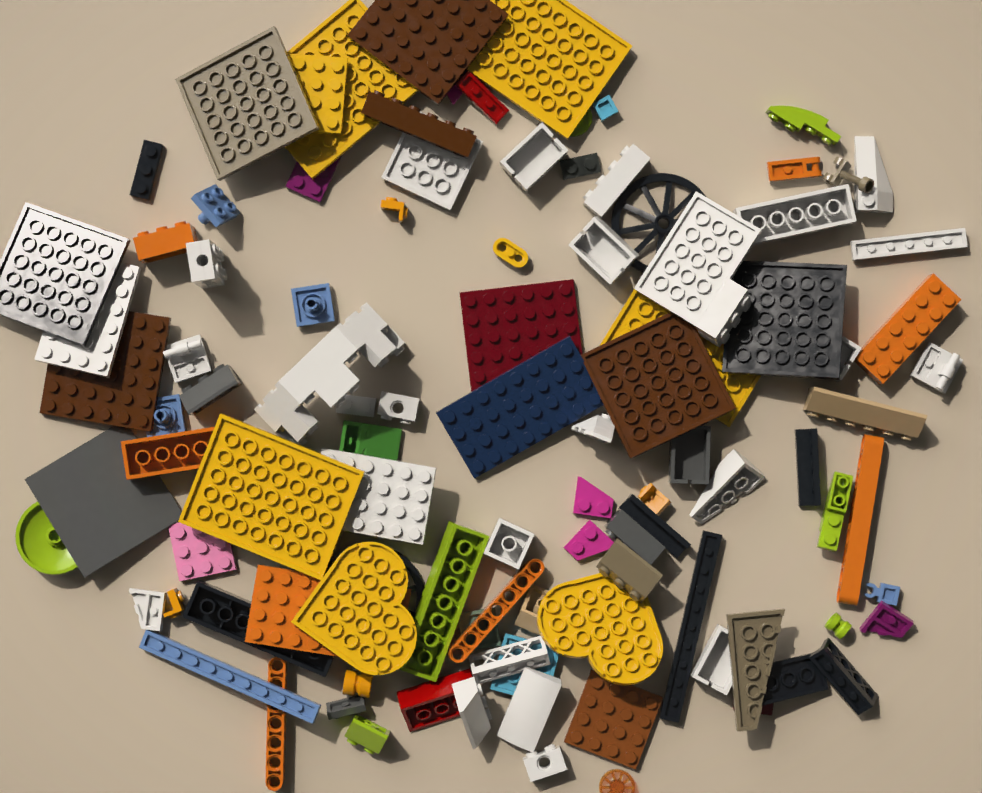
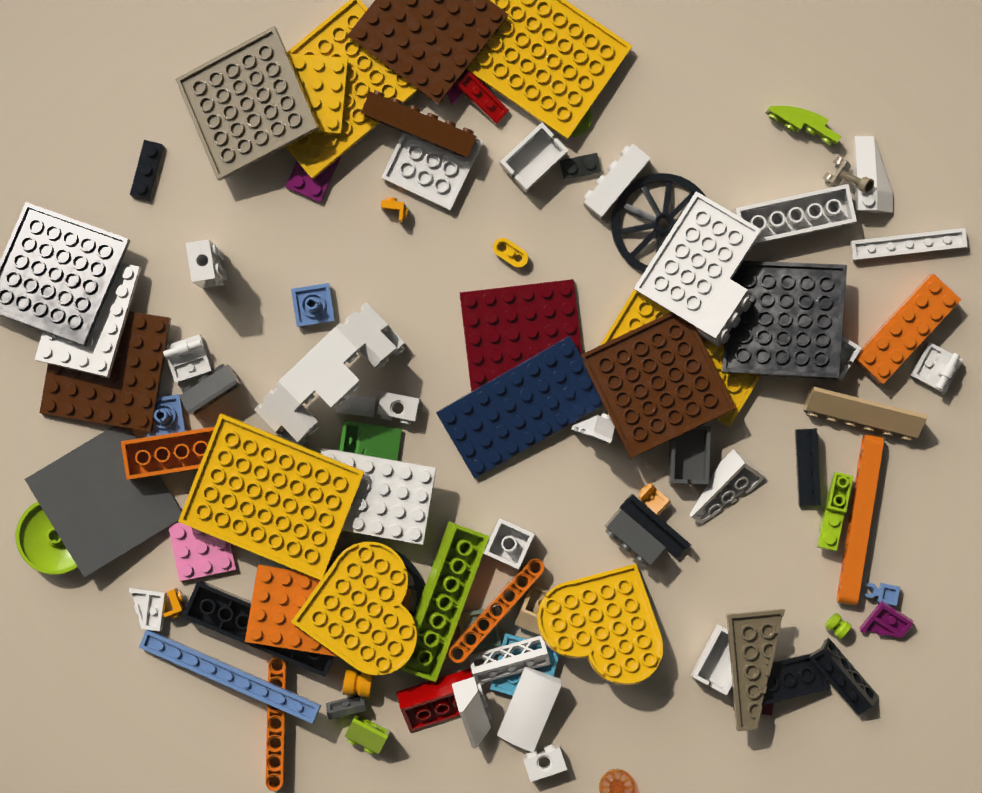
(164, 242): orange piece -> none
(214, 206): medium blue plate -> none
(588, 542): dark pink wing -> none
(591, 500): dark pink wing -> none
(603, 250): white piece -> none
(605, 108): medium azure plate -> none
(613, 720): dark orange plate -> none
(629, 571): dark tan slope -> none
(690, 626): black plate -> none
(793, 169): orange plate -> none

